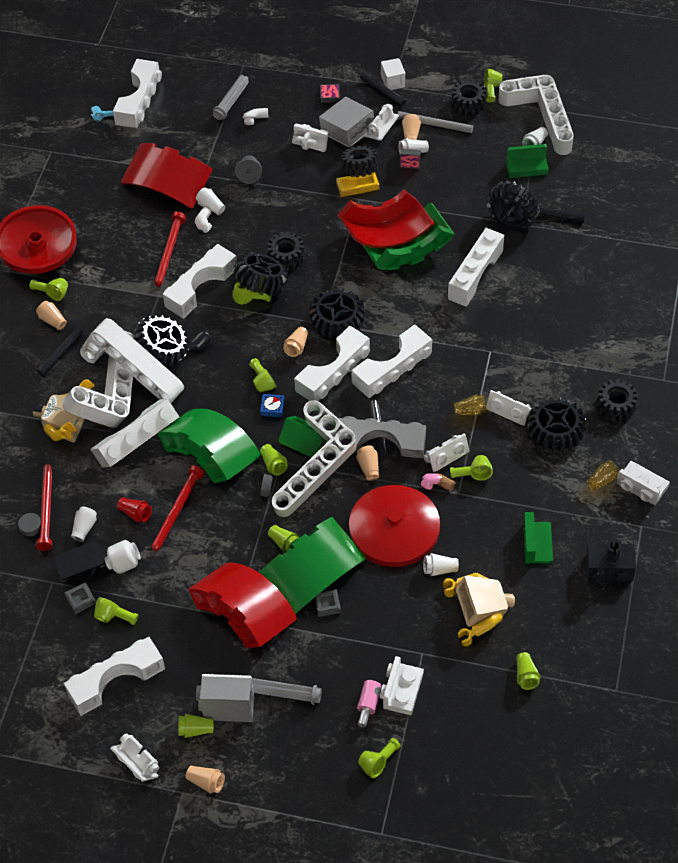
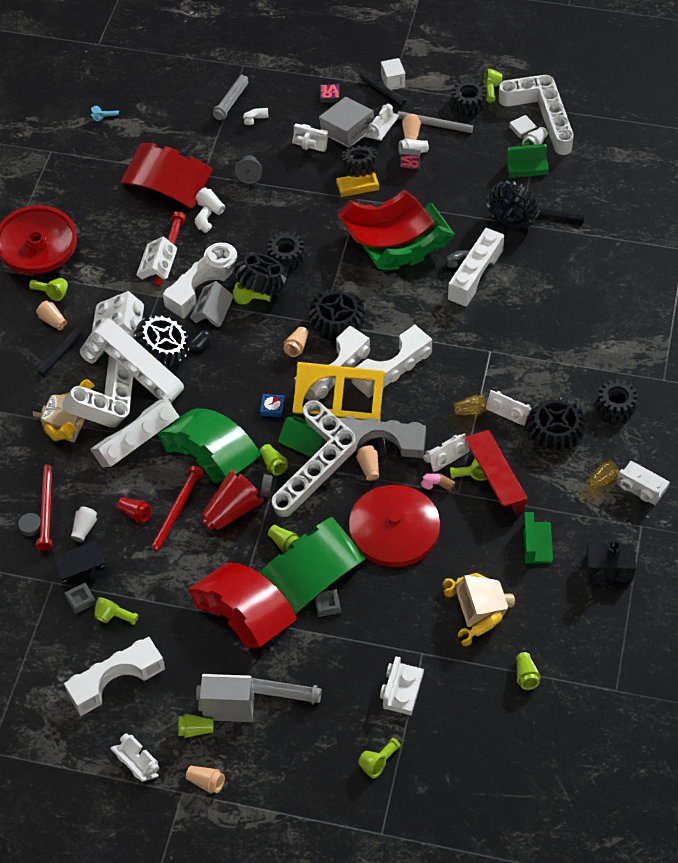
(122, 309): none -> white bracket
(122, 556): white head -> none
(131, 109): white arch -> none
(157, 259): none -> white bracket
(212, 304): none -> light grey panel
(217, 250): none -> white gear
(230, 501): none -> red cone
(263, 380): lime bar -> none
(311, 373): none -> yellow window
(368, 700): bright pink piece -> none
(439, 564): white cone -> none
(453, 258): none -> dark grey arm
(497, 470): none -> red panel
(522, 126): none -> white tile

